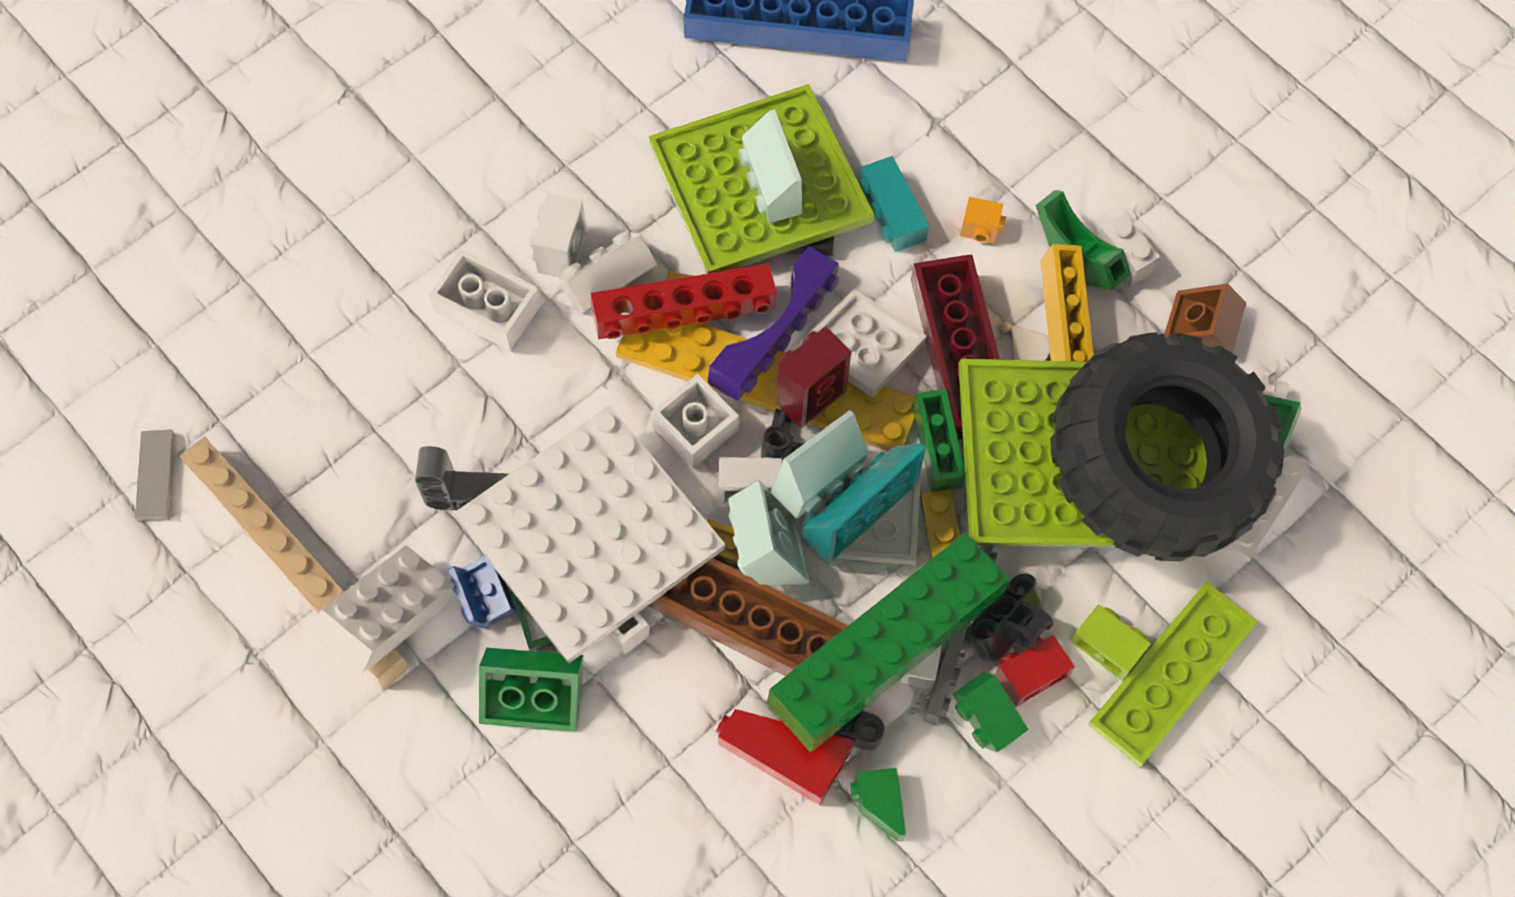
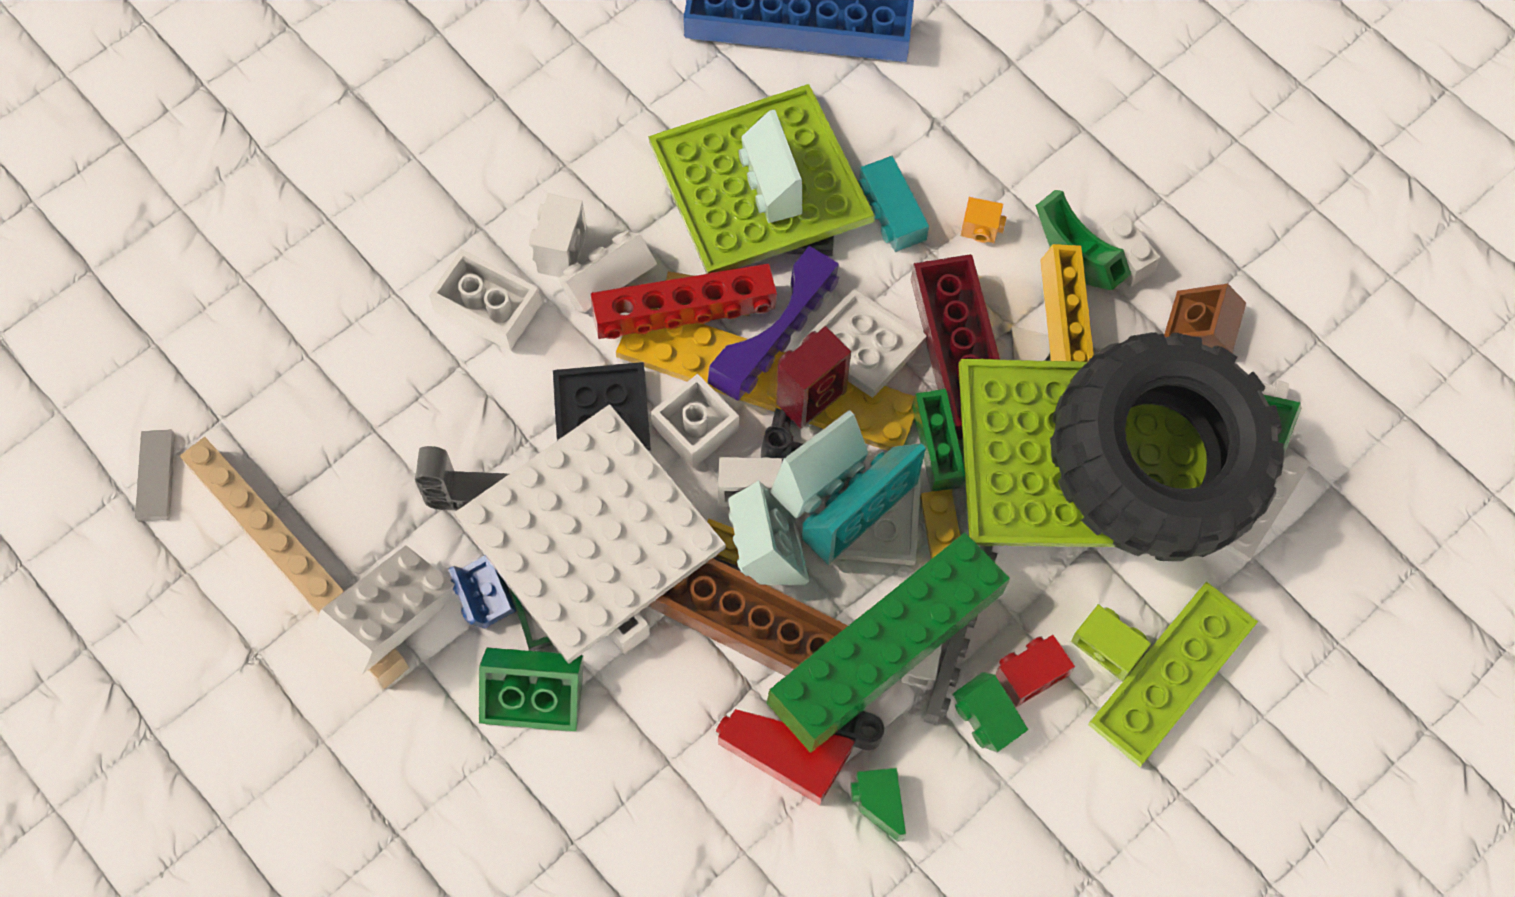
(587, 390): none -> black plate
(1011, 619): black piece -> none

